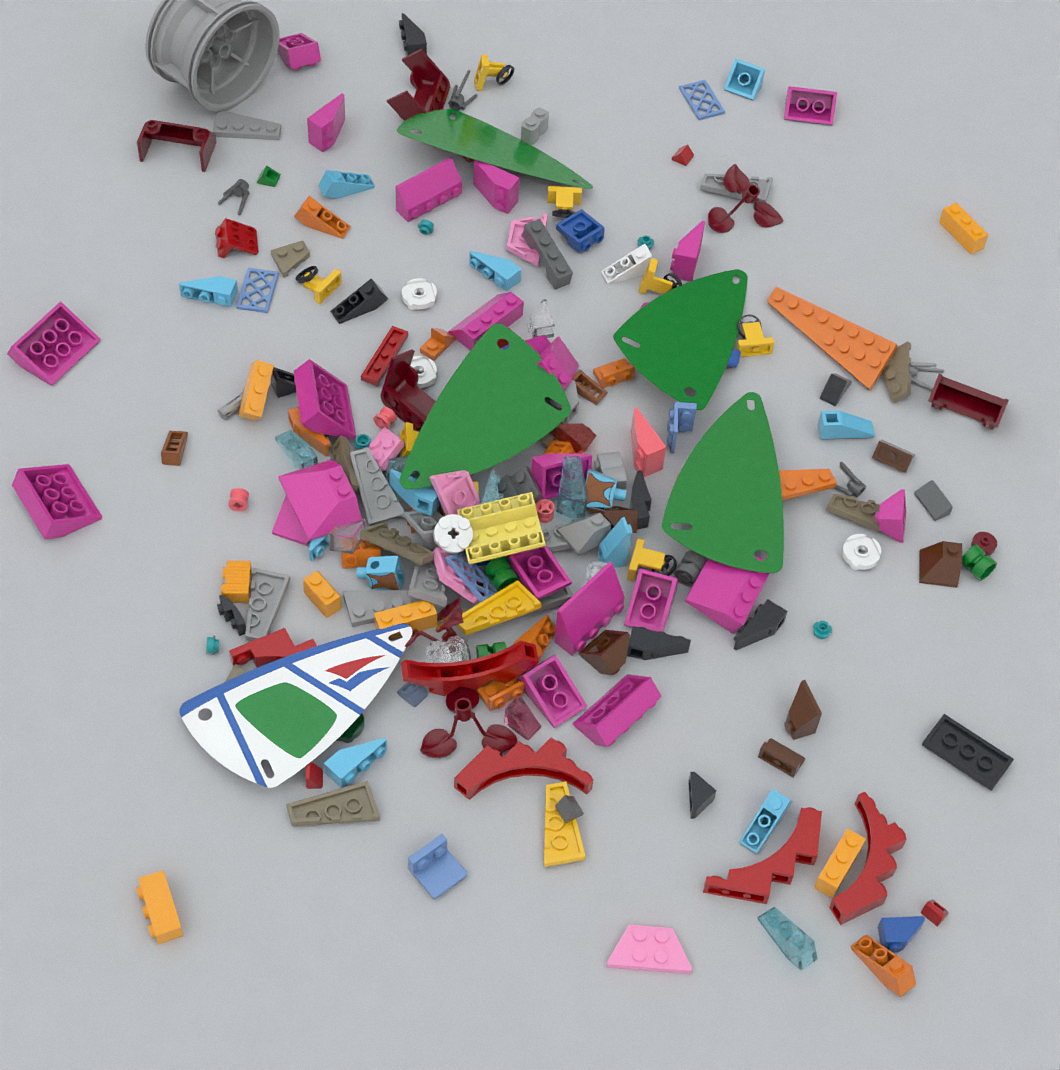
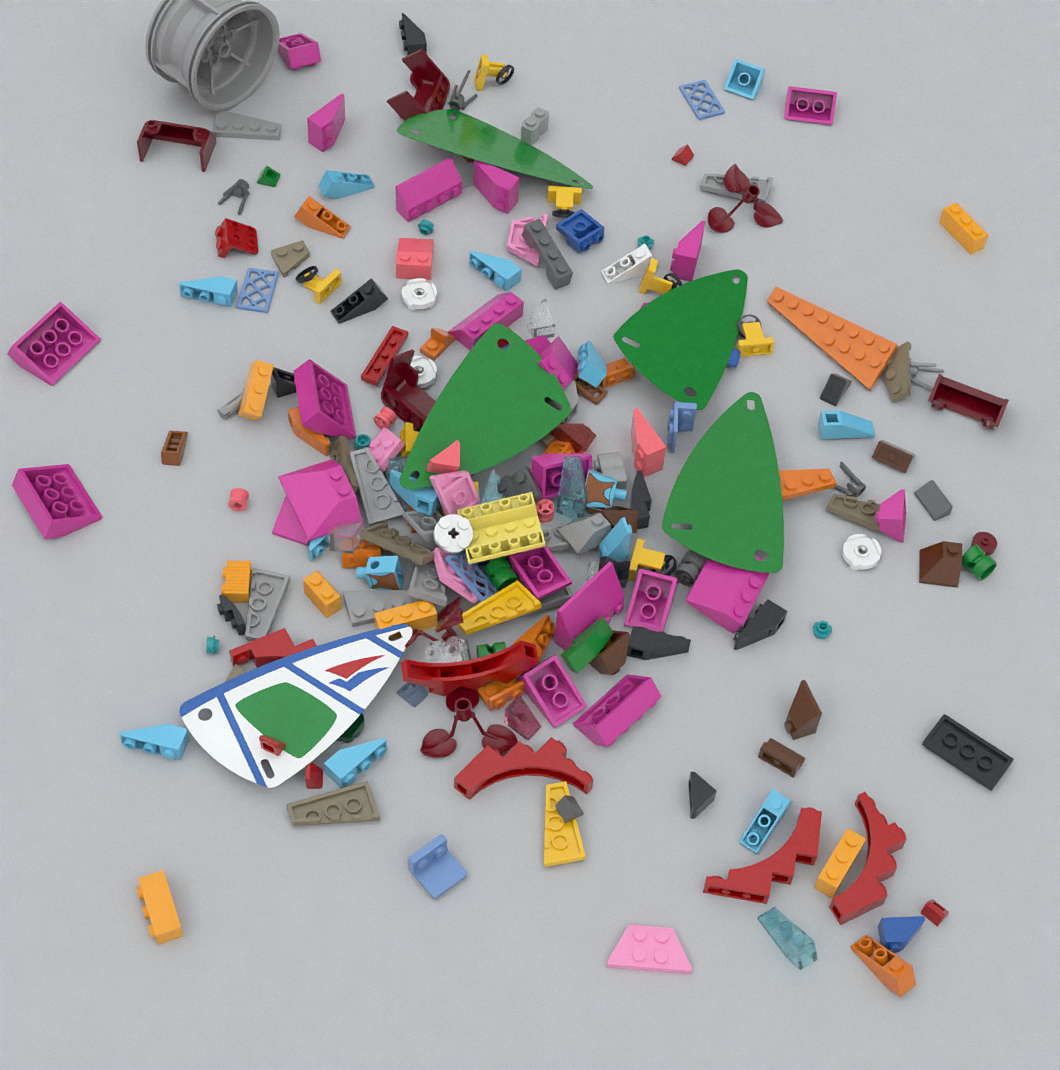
(160, 739): none -> medium azure slope
(271, 744): none -> red slope
(297, 450): clear light blue slope -> none
(414, 258): none -> coral slope
(446, 461): none -> coral slope
(587, 645): none -> green slope
(590, 365): none -> medium azure slope
(622, 569): none -> black slope

